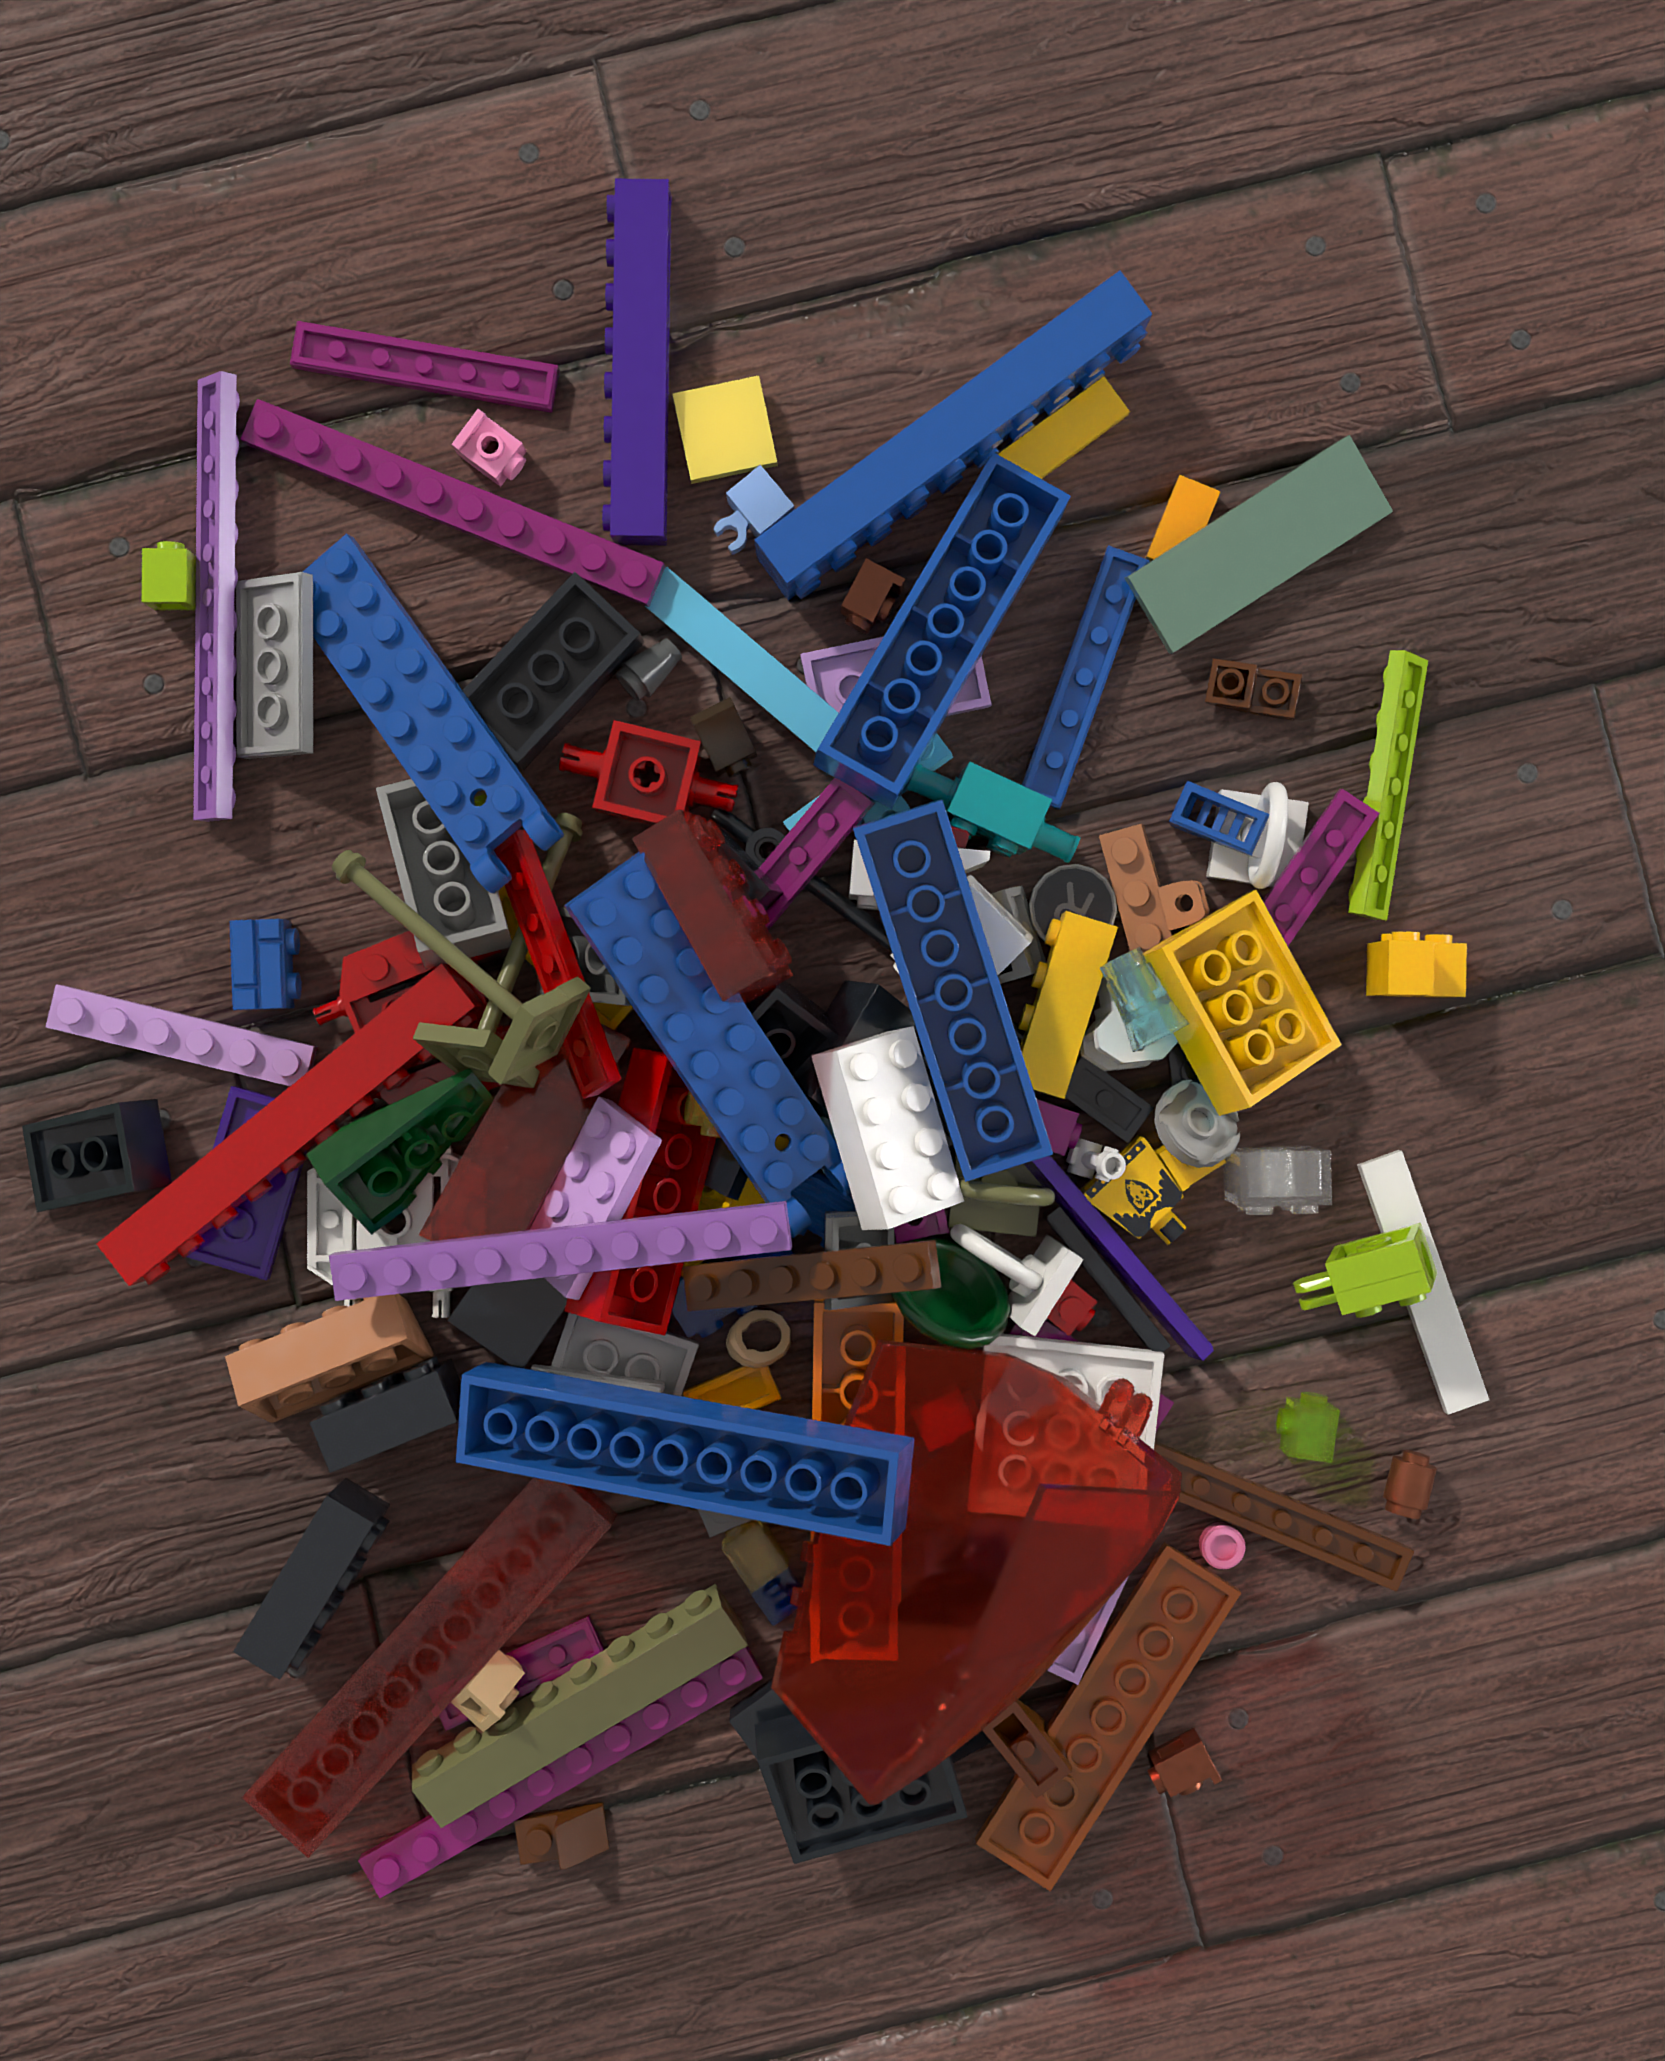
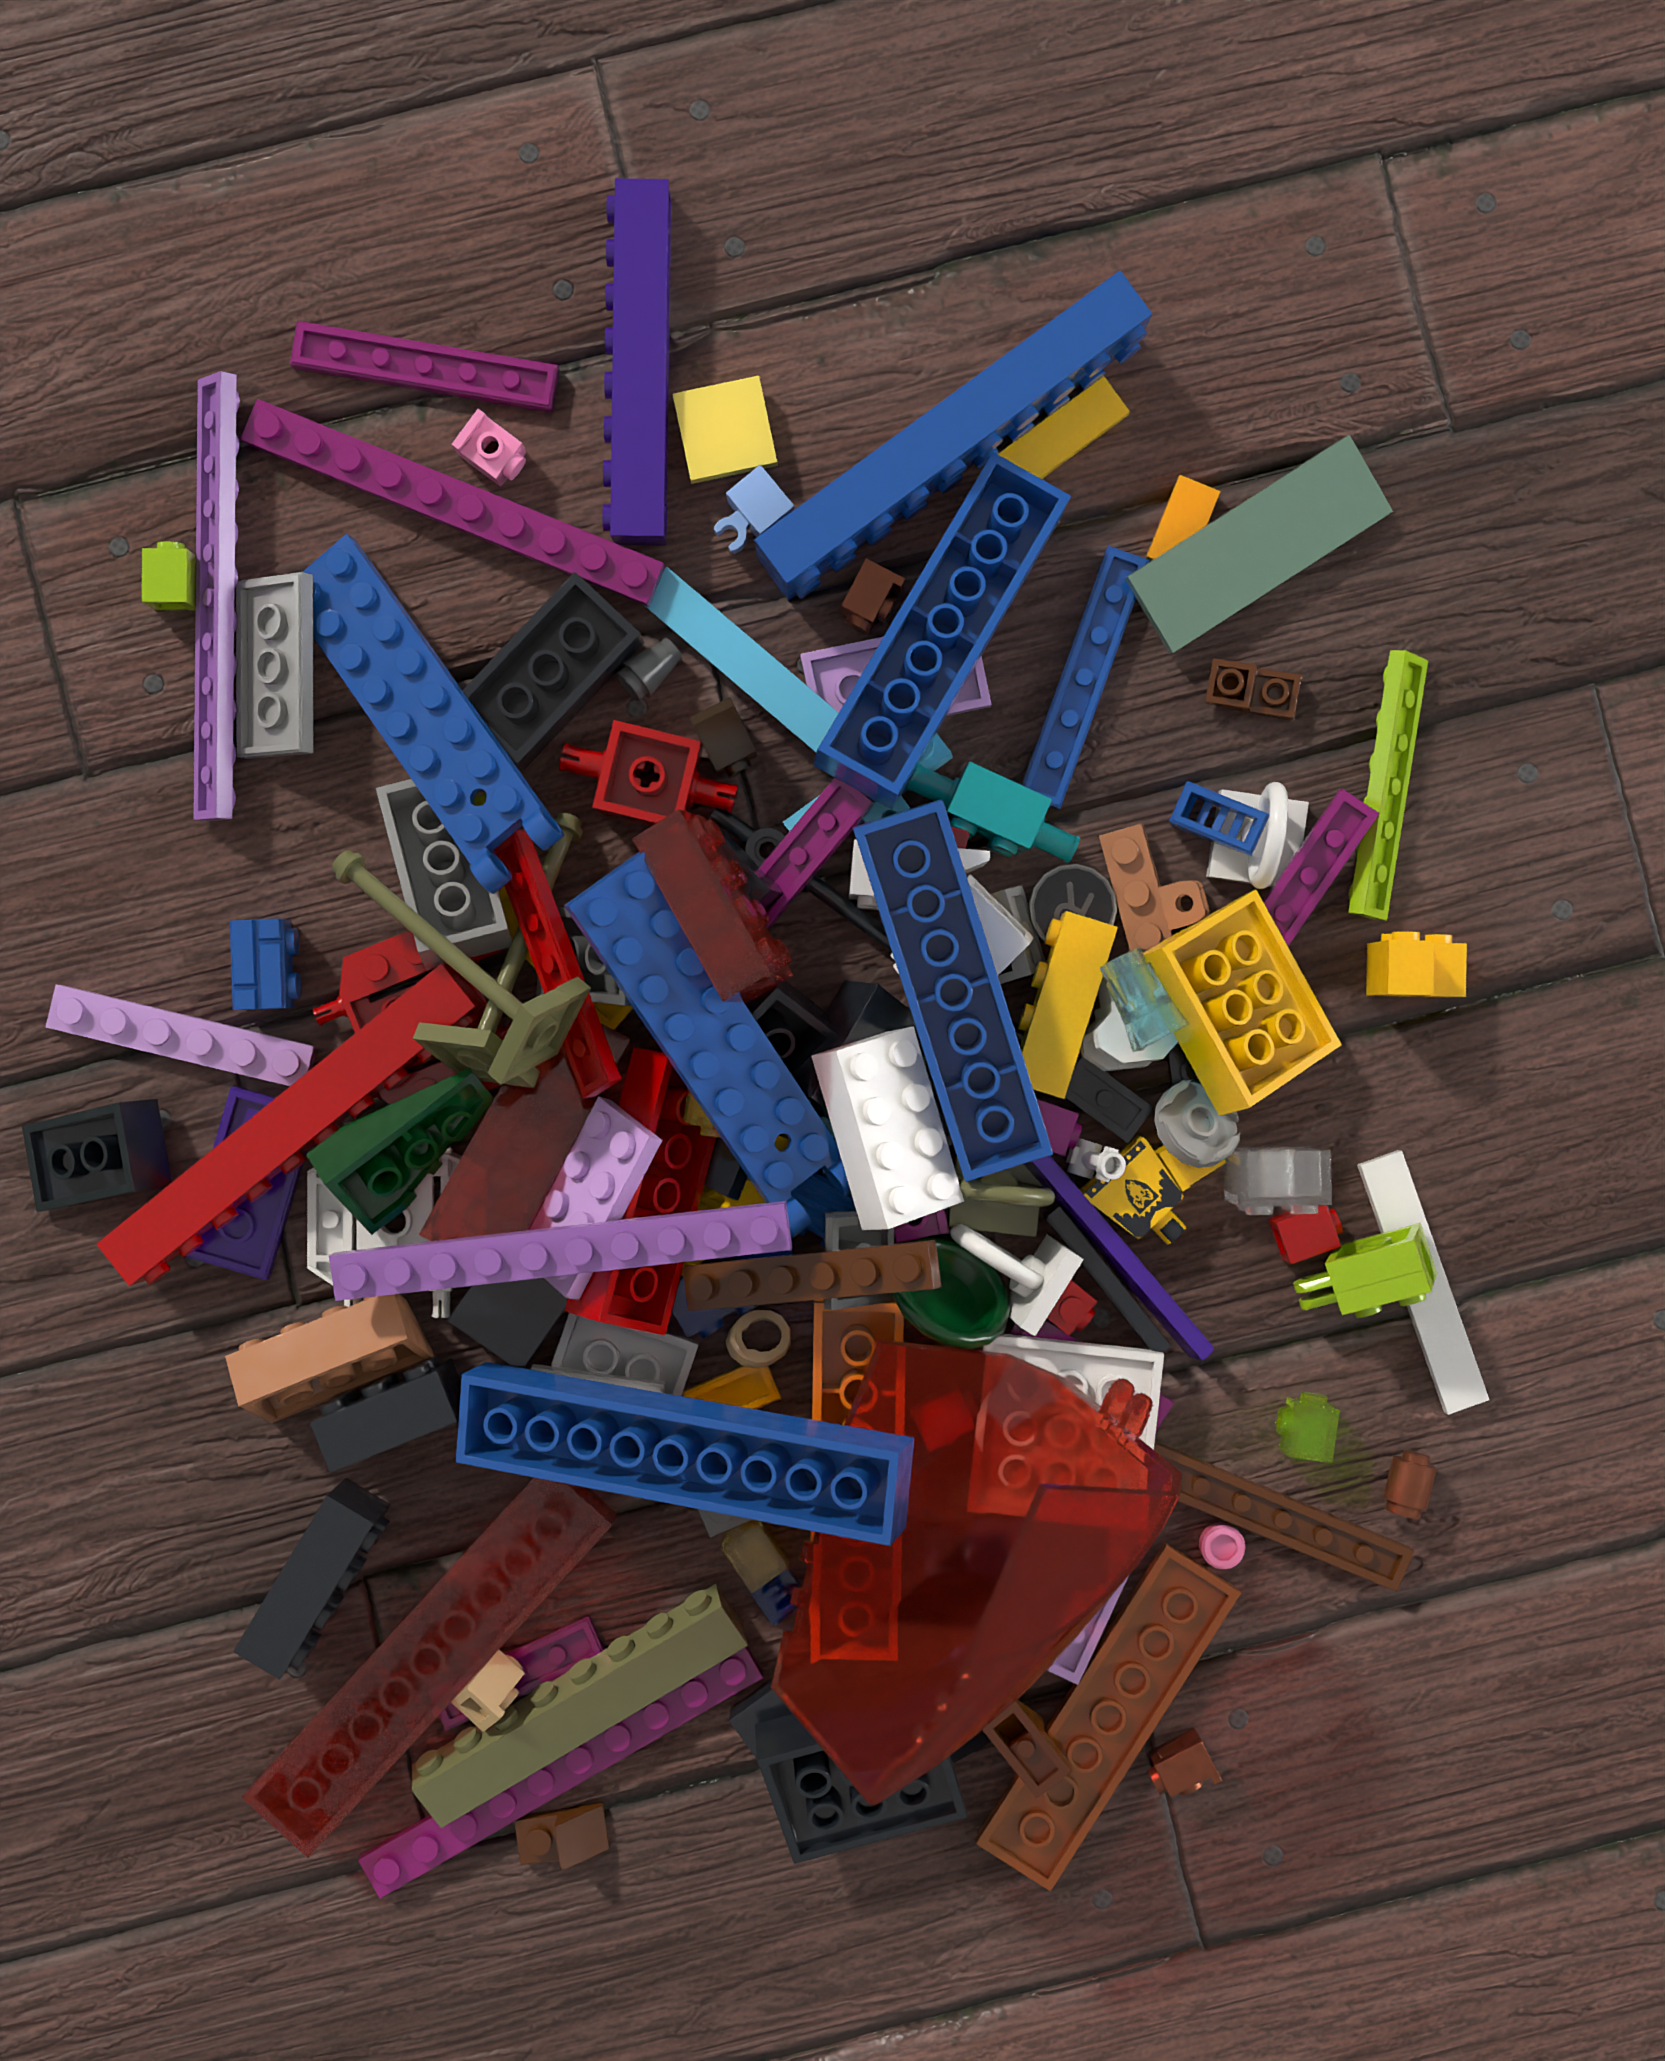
(1306, 1234): none -> red brick

